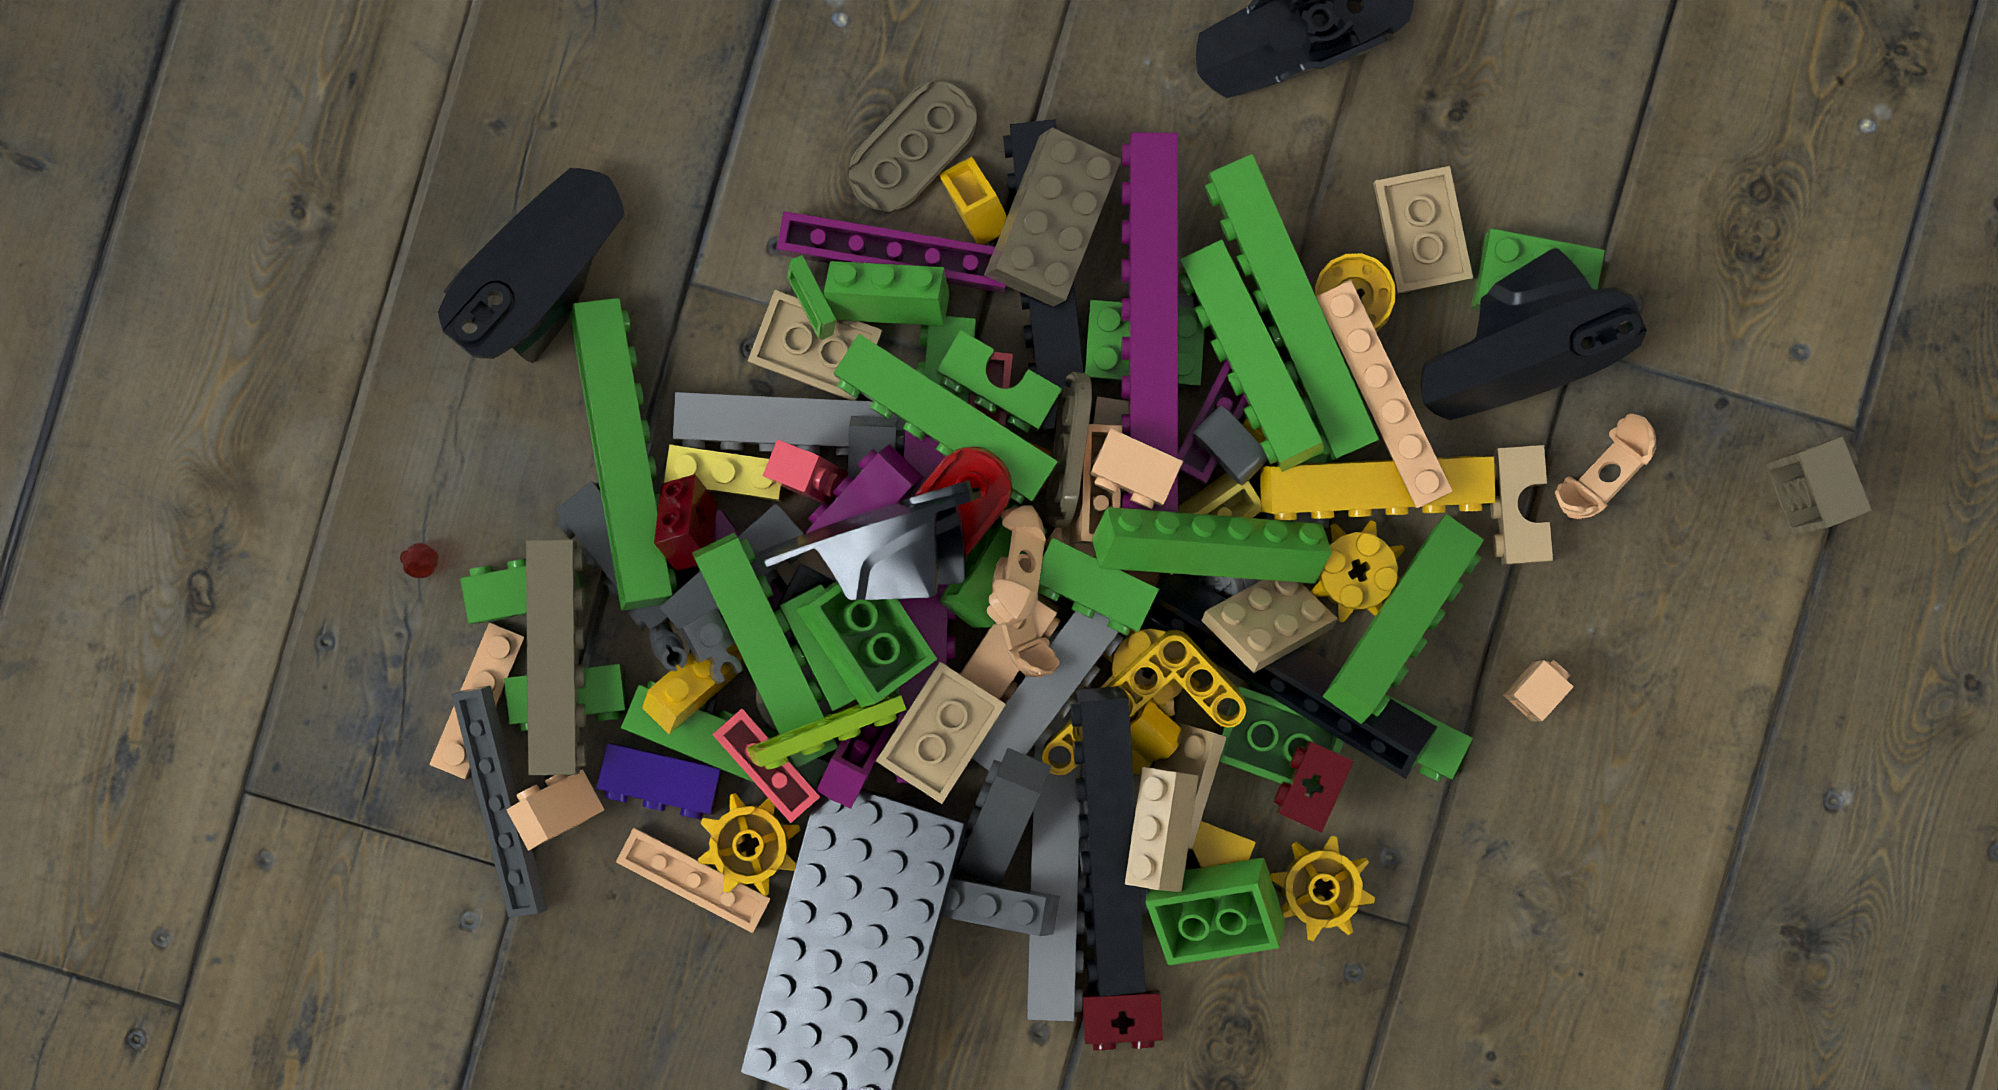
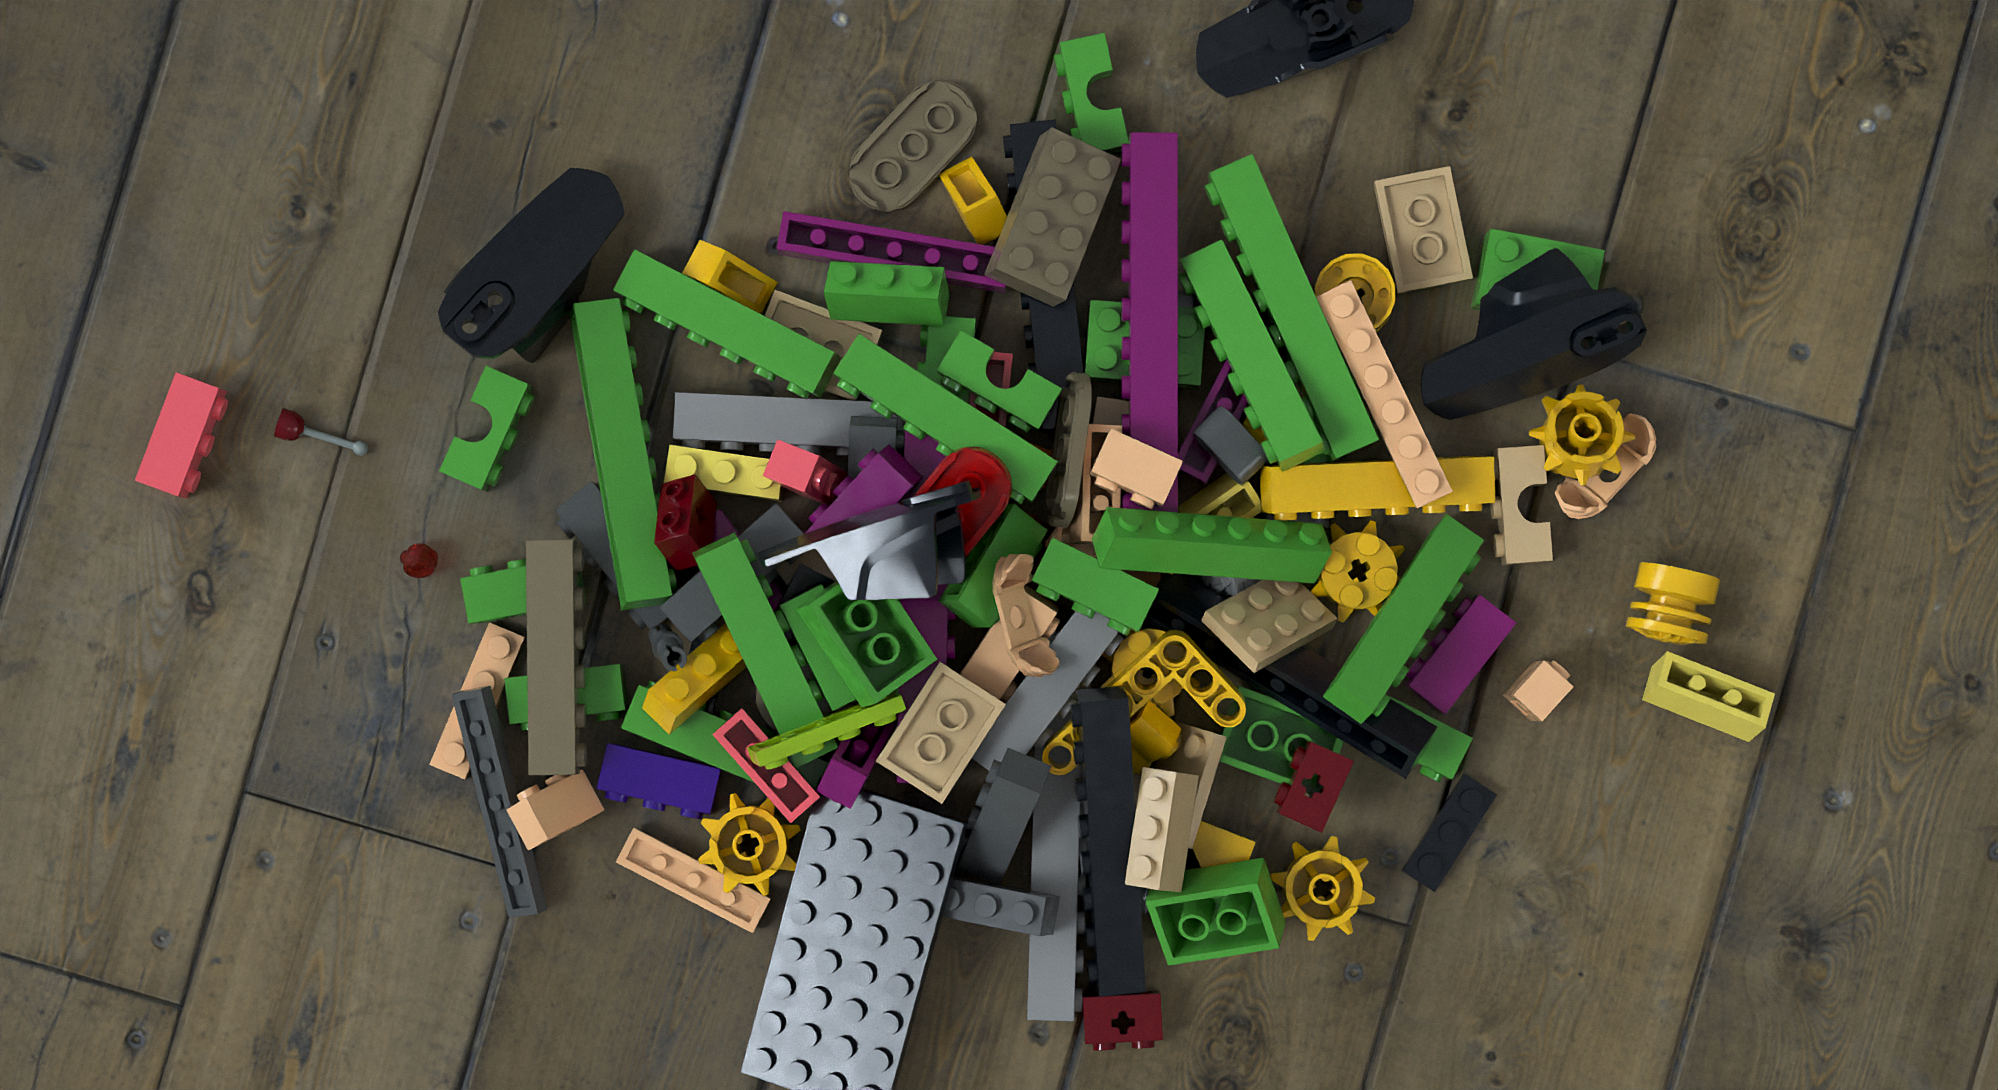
(182, 436): none -> coral brick
(292, 426): none -> hinge
(479, 461): none -> bright green arch
(708, 640): flat silver plate -> none
(727, 324): none -> bright green brick
(729, 276): none -> yellow slope
(811, 297): bright green tile -> none
(1018, 593): light nougat piece -> none
(1083, 63): none -> bright green arch
(1449, 832): none -> black plate
(1458, 653): none -> magenta brick
(1600, 437): none -> yellow brick
(1672, 603): none -> yellow wheel
(1708, 696): none -> light yellow brick
(1820, 486): dark tan brick -> none

